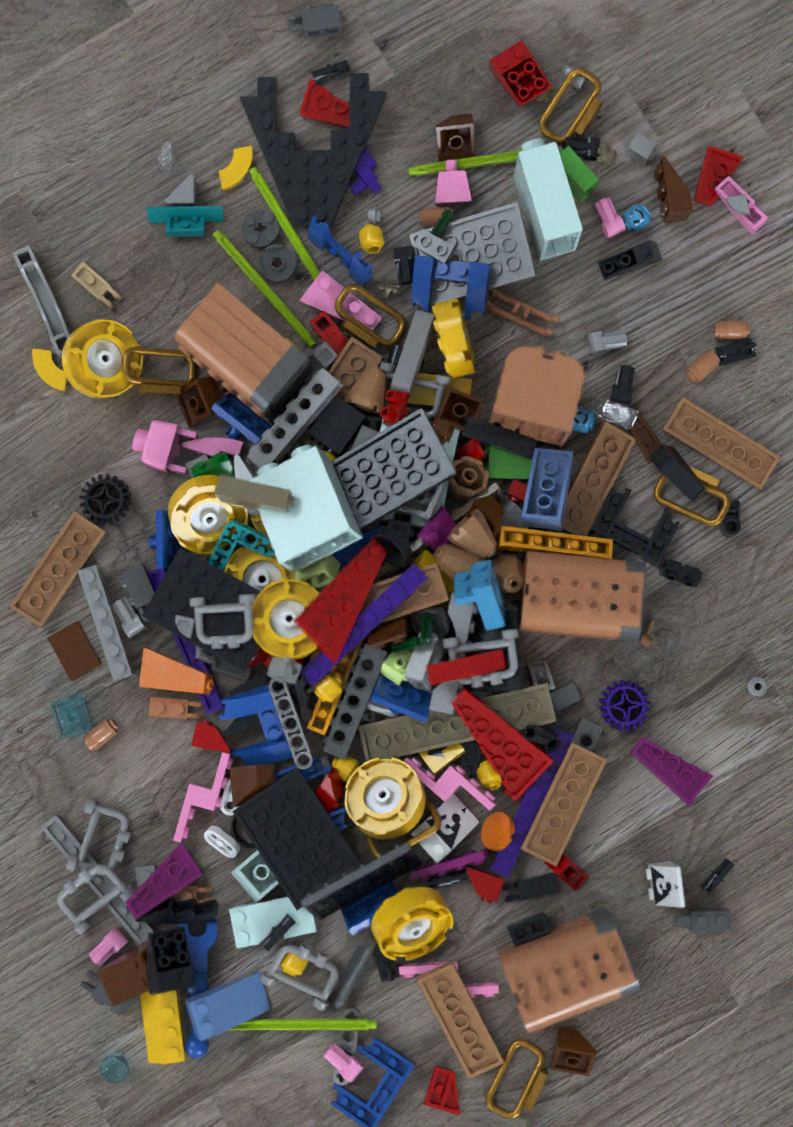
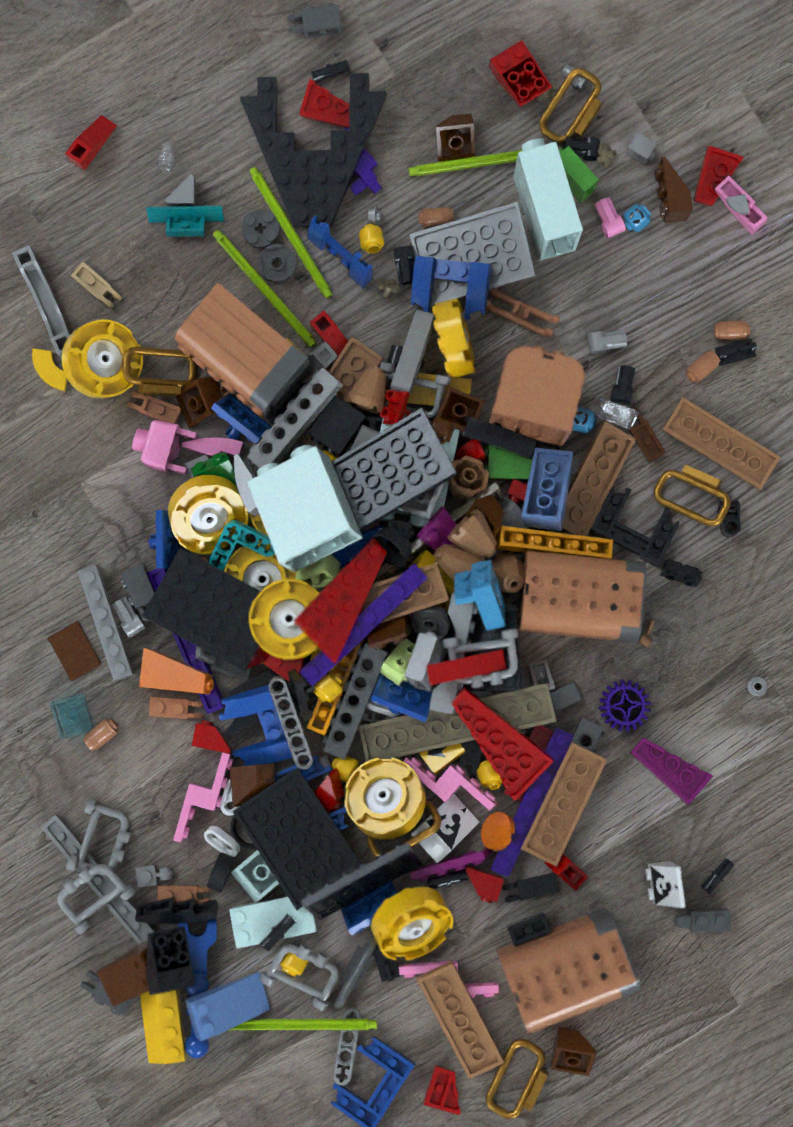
(57, 569): medium nougat plate -> none
(90, 142): none -> red slope
(112, 943): bright pink piece -> none
(114, 1068): clear light blue hair -> none
(122, 501): black gear -> none
(156, 408): none -> nougat hinge
(170, 877): magenta wing -> none
(185, 625): light grey tile -> none
(220, 872): none -> black tyre
(233, 641): light grey bar -> none
(238, 168): yellow tile -> none
(253, 494): dark tan slope -> none
(284, 670): light grey brick -> none
(323, 295): bright pink wing -> none
(347, 1065): bright pink piece -> none
(359, 330): pearl gold bar -> none
(407, 644): dark green axle -> none
(426, 629): dark green axle -> none
(434, 246): light grey hinge -> none
(442, 223): dark green axle -> none
(452, 186): bright pink torso -> none
(542, 736): black piece -> none
(630, 260): black slope -> none
(677, 471): black slope -> none

